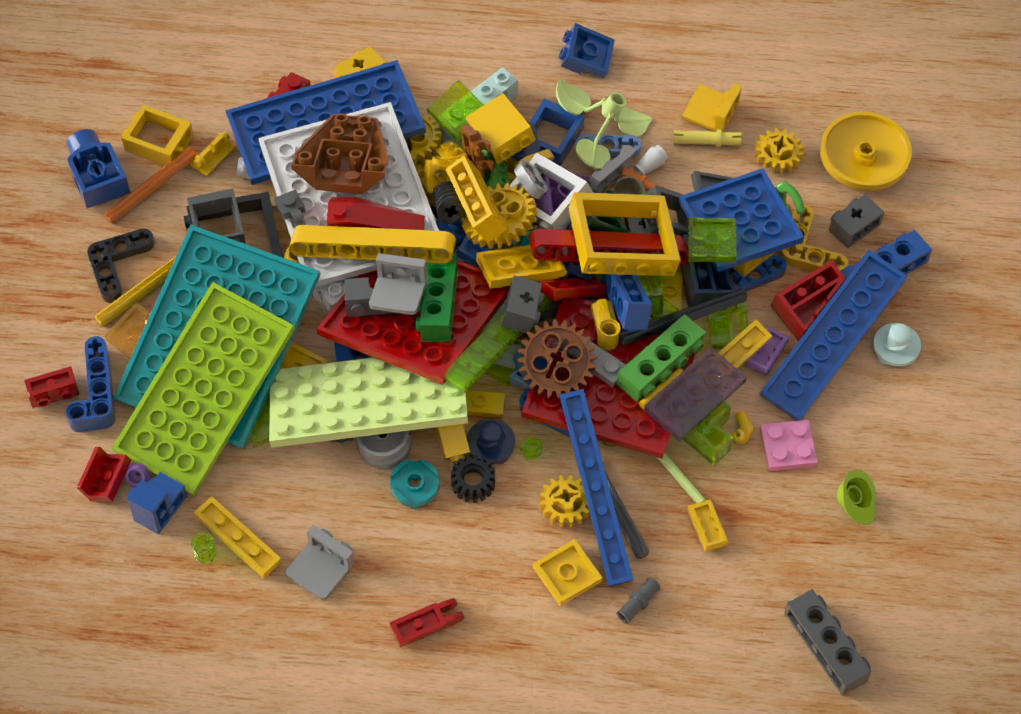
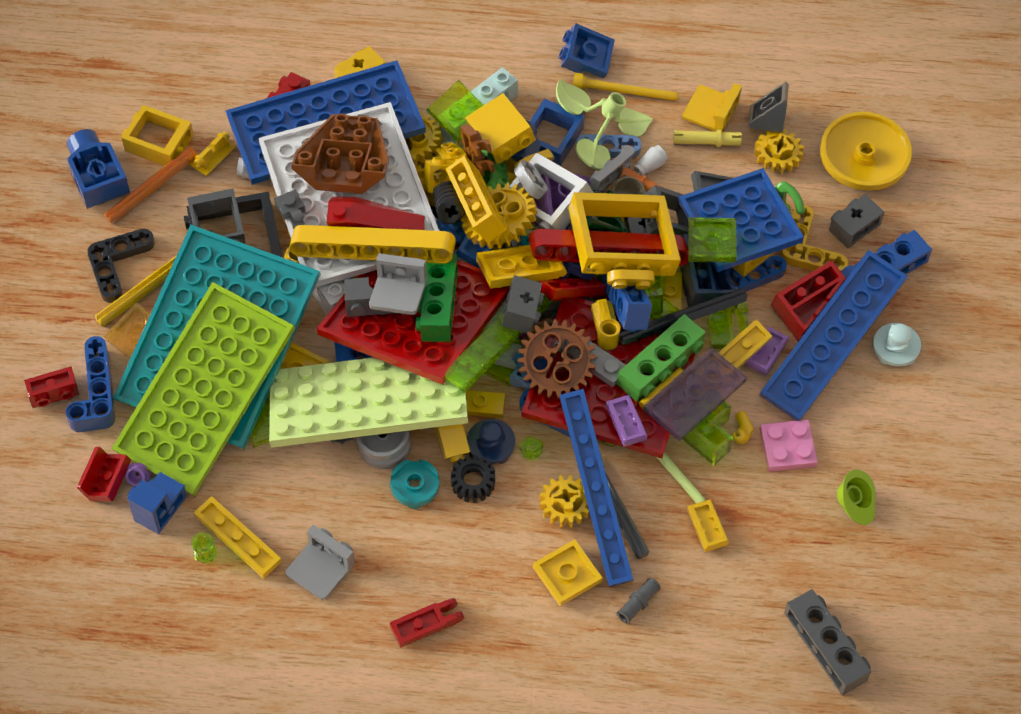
(582, 82): none -> yellow piece
(622, 278): none -> yellow plate
(626, 420): none -> medium lavender plate
(770, 110): none -> dark grey slope

